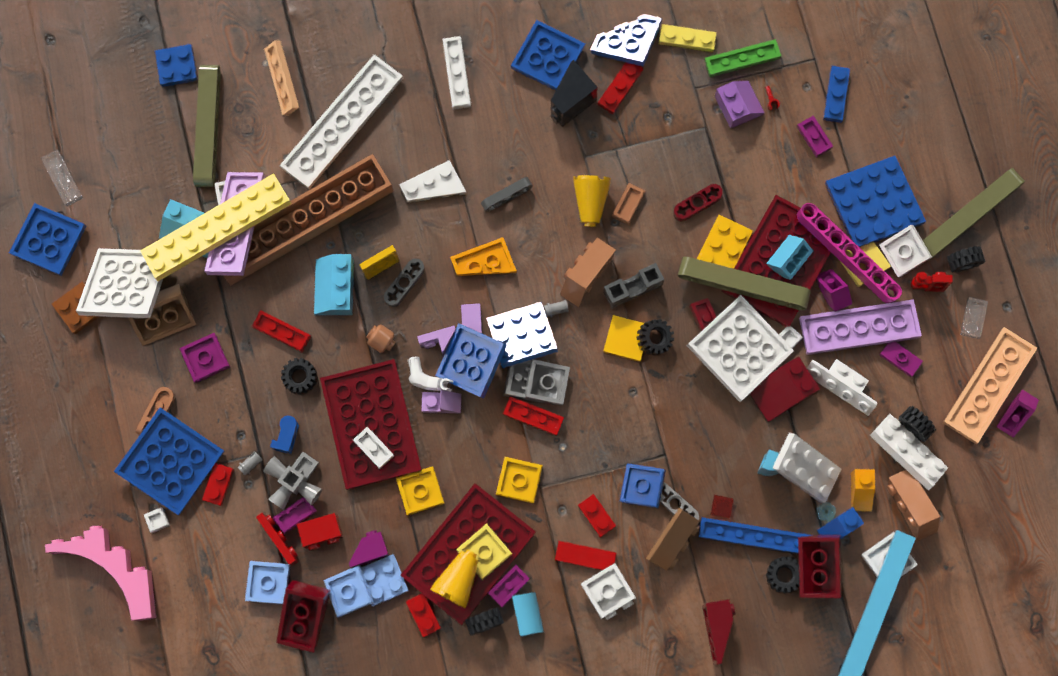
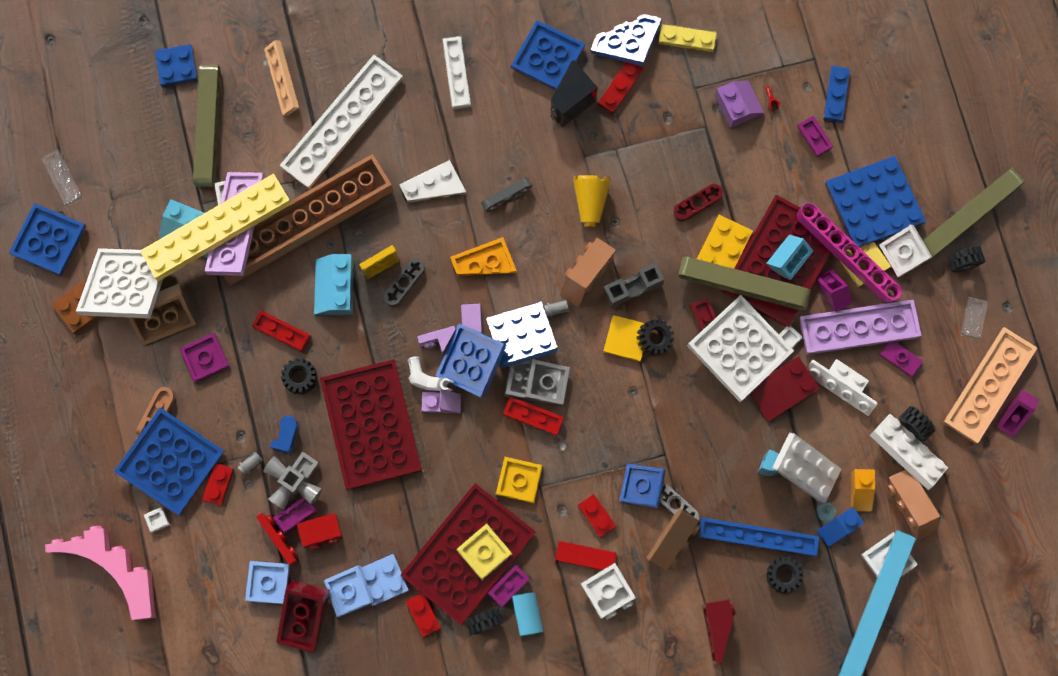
(369, 549): magenta slope -> none
(373, 447): white plate -> none
(380, 338): nougat head -> none
(420, 491): yellow tile -> none
(457, 579): yellow cone -> none
(628, 204): nougat tile -> none
(721, 506): clear red tile -> none
(742, 58): bright green plate -> none
(820, 566): dark red slope -> none
(936, 283): red plate -> none

